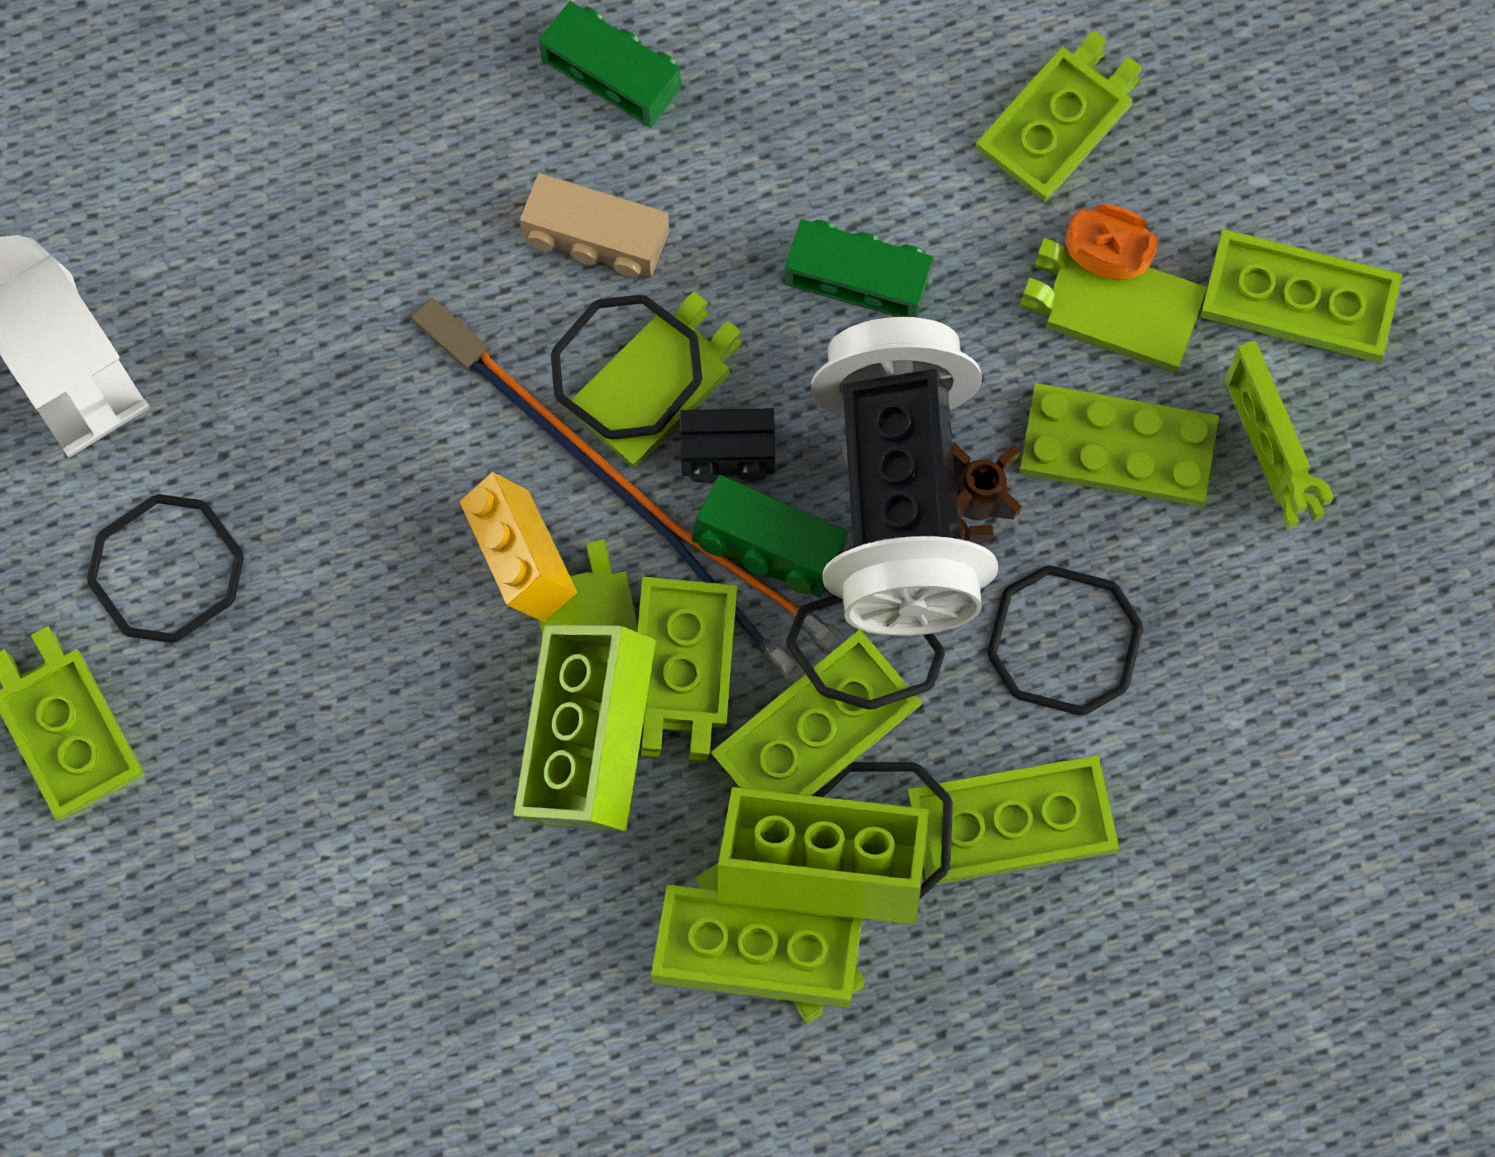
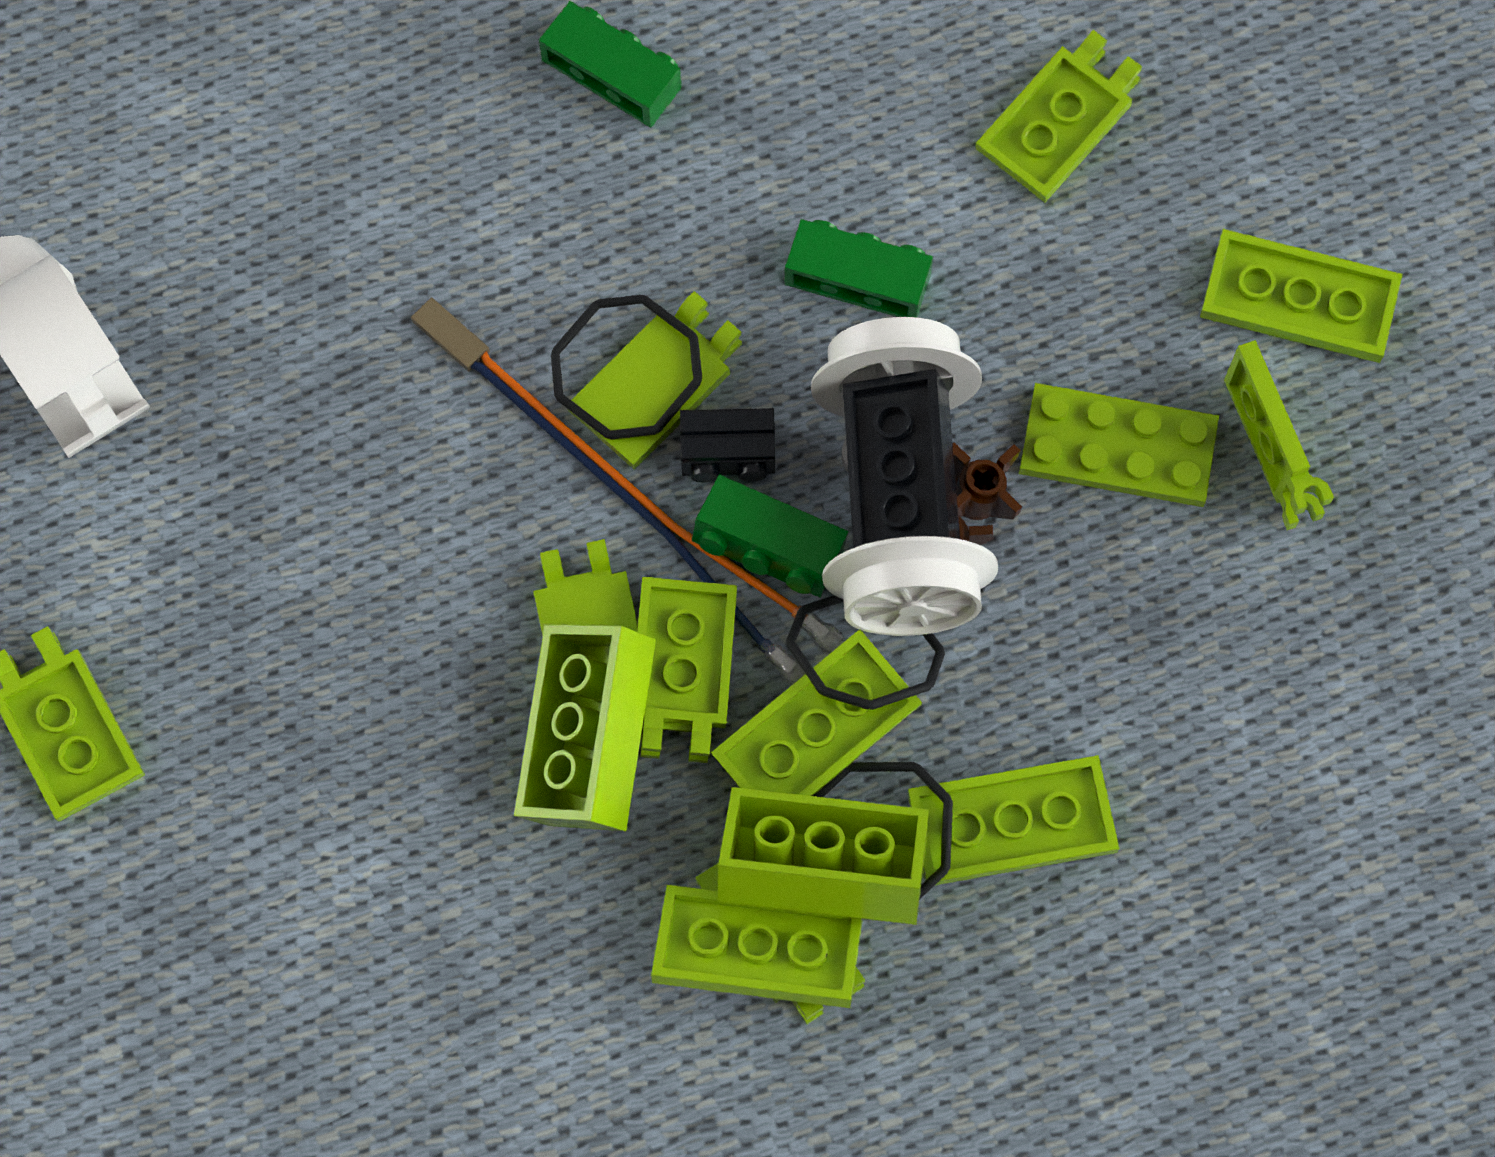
(198, 621): black piece -> none
(518, 547): yellow brick -> none
(594, 226): tan brick -> none
(1049, 702): black piece -> none
(1111, 242): orange tile -> none
(1134, 317): lime tile -> none

